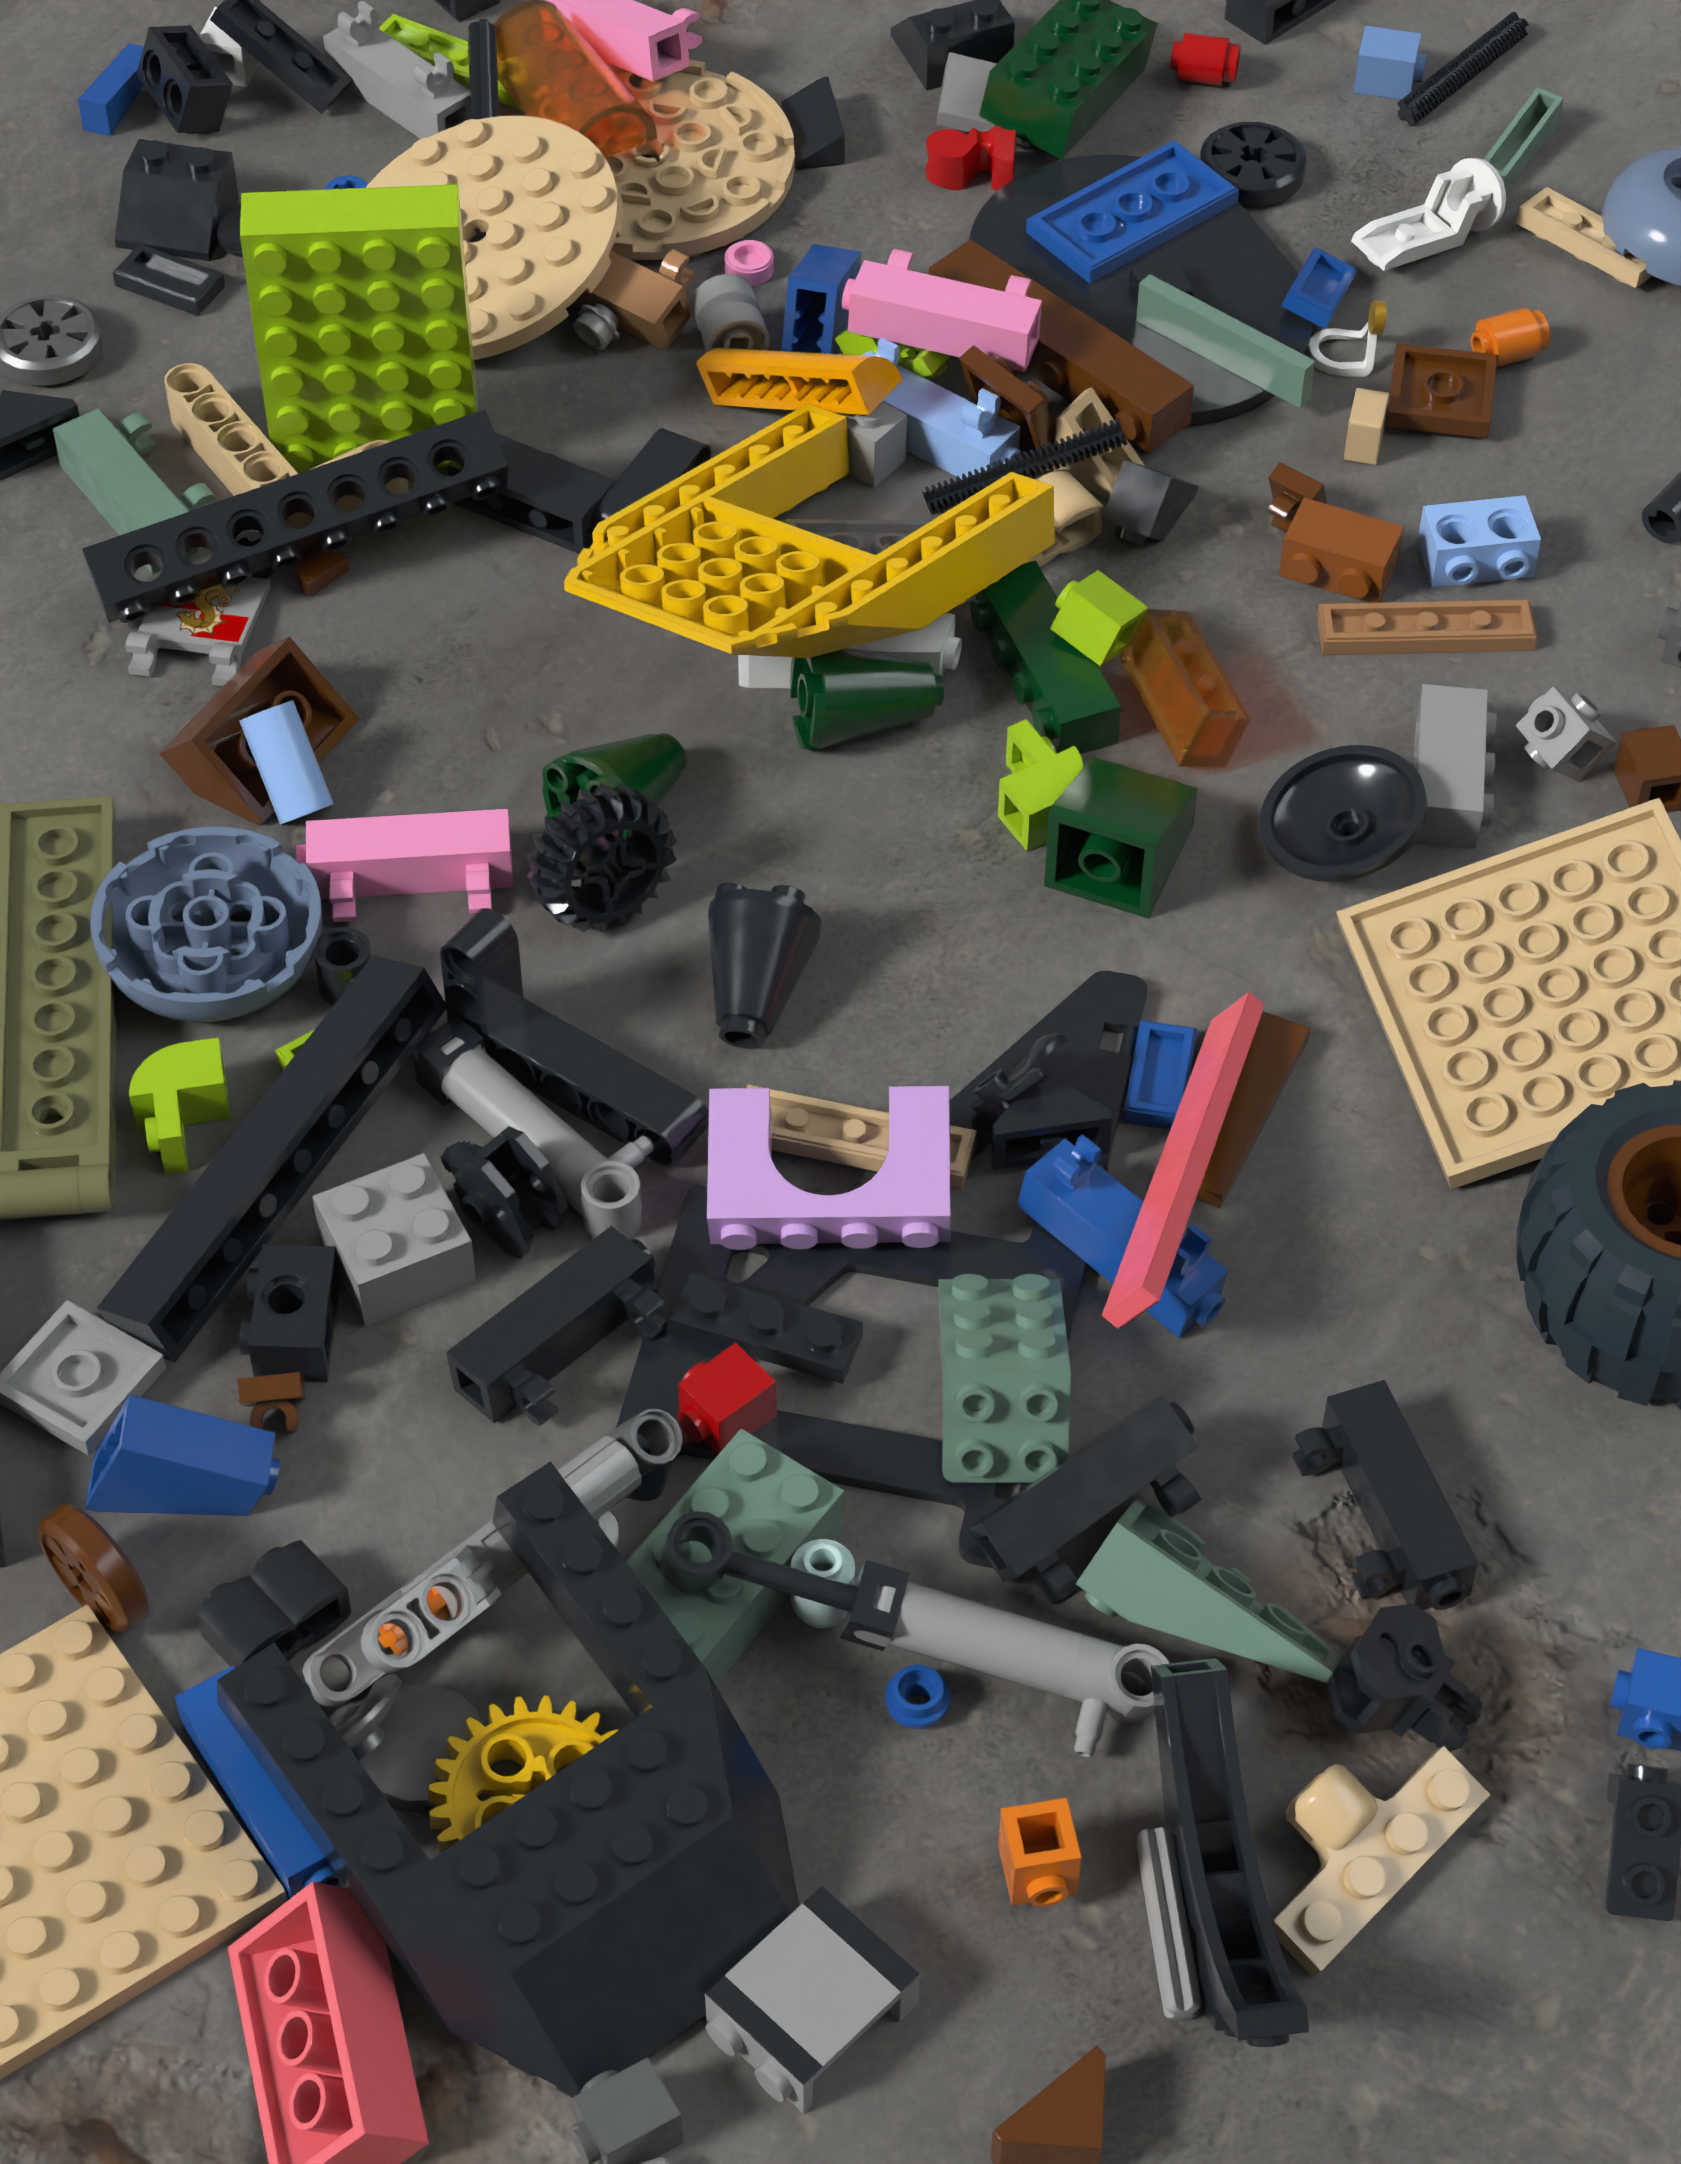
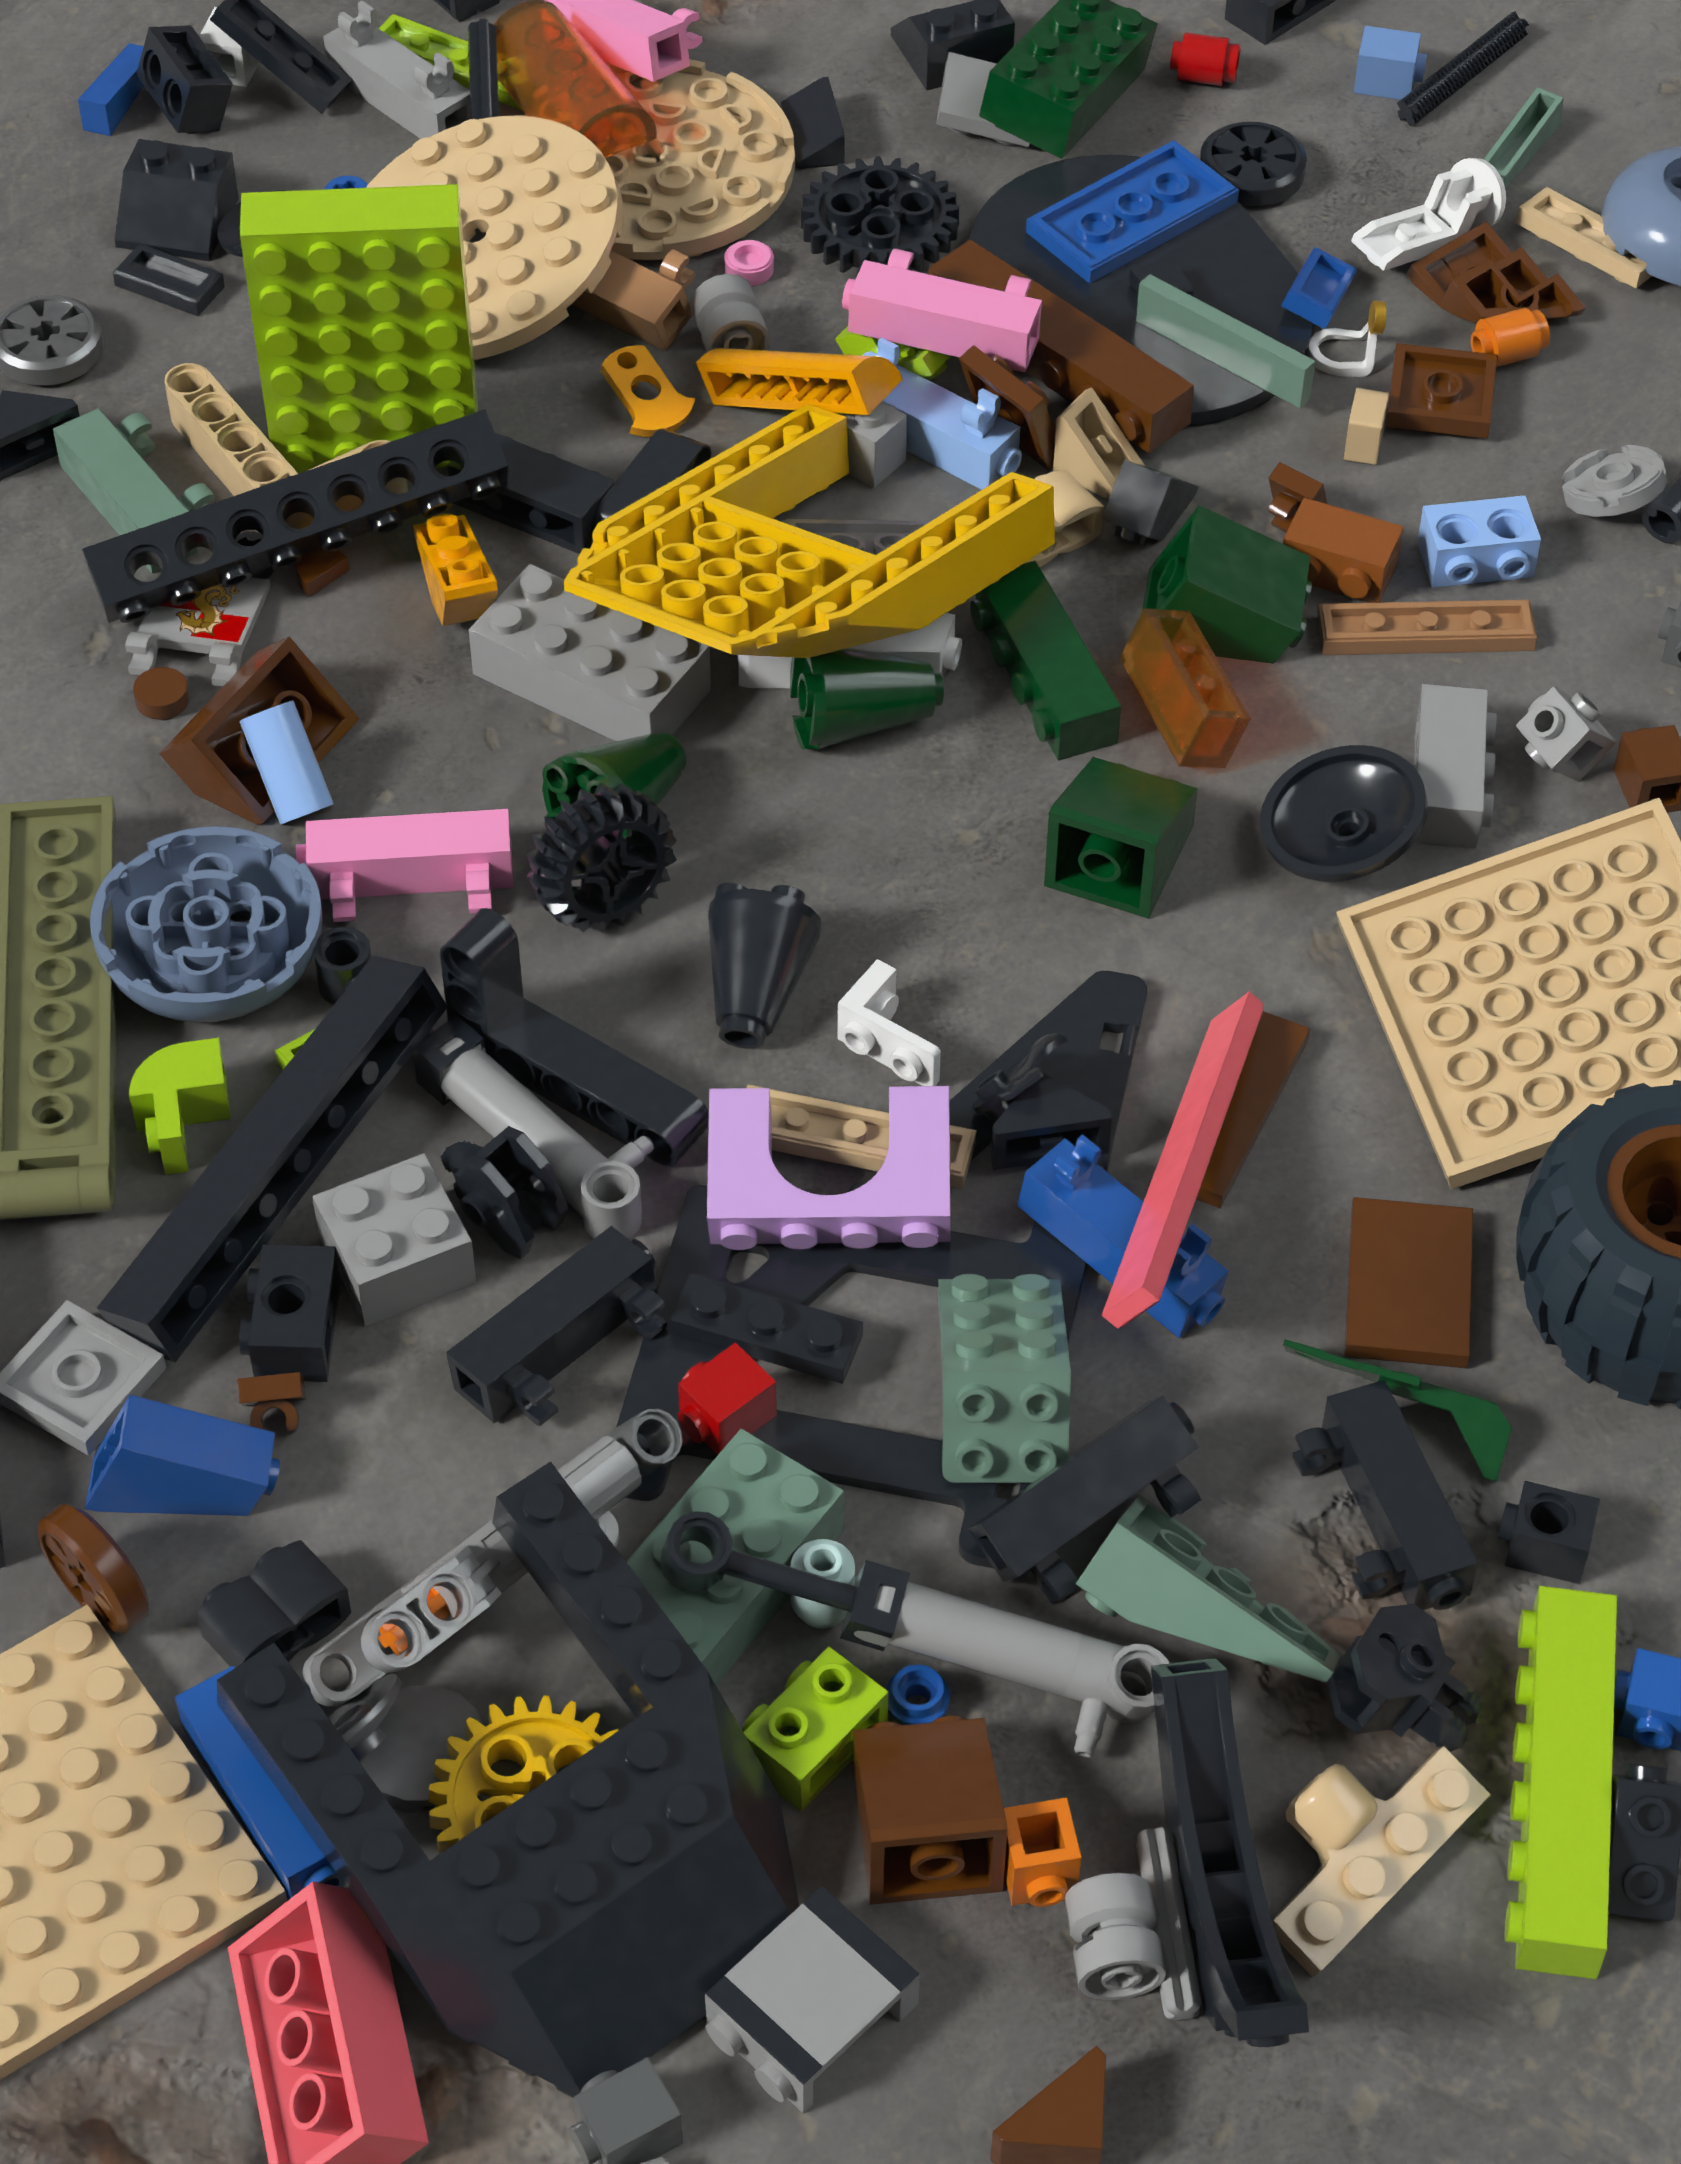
(161, 693): none -> reddish brown tile
(455, 569): none -> light orange slope
(588, 659): none -> light grey brick
(597, 326): light grey plate -> none
(634, 365): none -> light orange piece
(810, 1727): none -> lime brick
(815, 299): blue slope -> none
(867, 1028): none -> white bracket
(877, 210): none -> black gear
(929, 1810): none -> reddish brown slope
(959, 157): red leg -> none
(1027, 465): black axle -> none
(1035, 783): lime brick -> none
(1098, 617): lime brick -> none
(1115, 1938): none -> light grey wheel
(1159, 1073): blue tile -> none
(1235, 584): none -> dark green slope
(1409, 1282): none -> reddish brown tile
(1478, 1419): none -> dark green piece
(1483, 278): none -> reddish brown slope
(1561, 1511): none -> black brick
(1565, 1783): none -> lime brick
(1614, 482): none -> light grey tile

